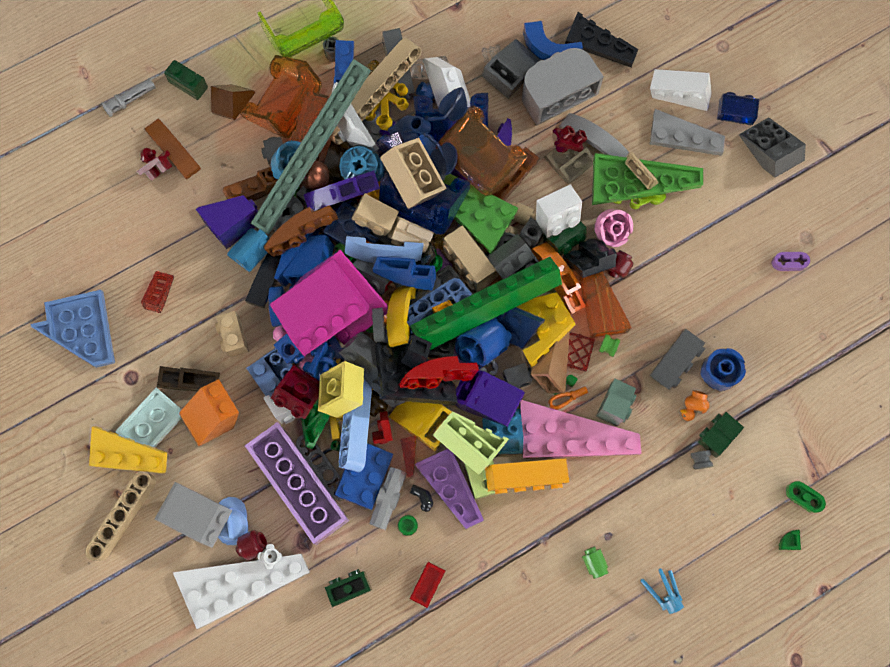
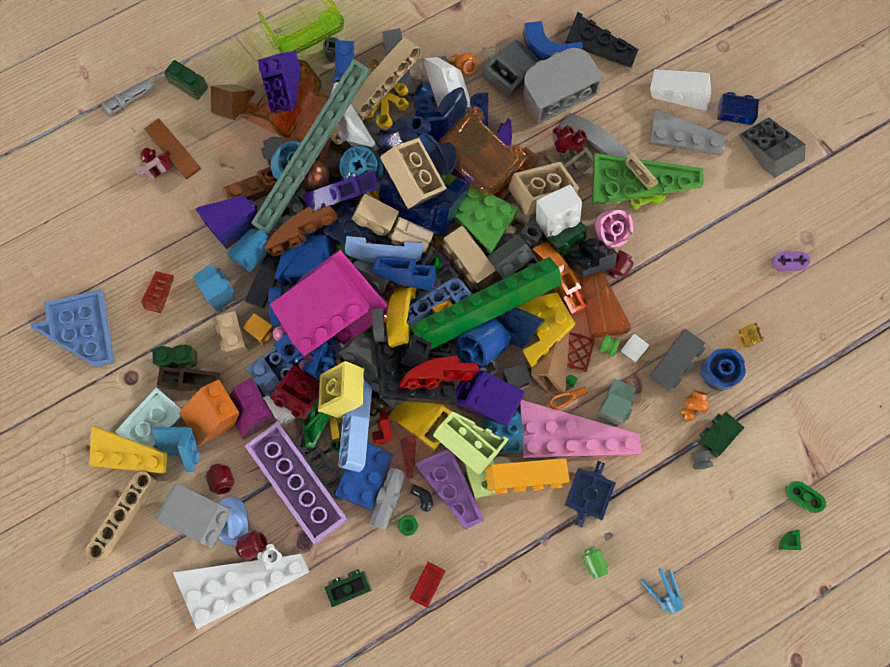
(178, 356): none -> dark green brick
(178, 442): none -> dark azure bracket
(214, 287): none -> dark azure brick
(219, 479): none -> dark red head
(252, 408): none -> magenta slope
(259, 329): none -> light orange brick
(280, 80): none -> dark purple slope
(465, 62): none -> orange animal
(537, 183): none -> tan brick
(590, 494): none -> dark blue plate
(634, 348): none -> white slope
(750, 335): none -> clear yellow tile

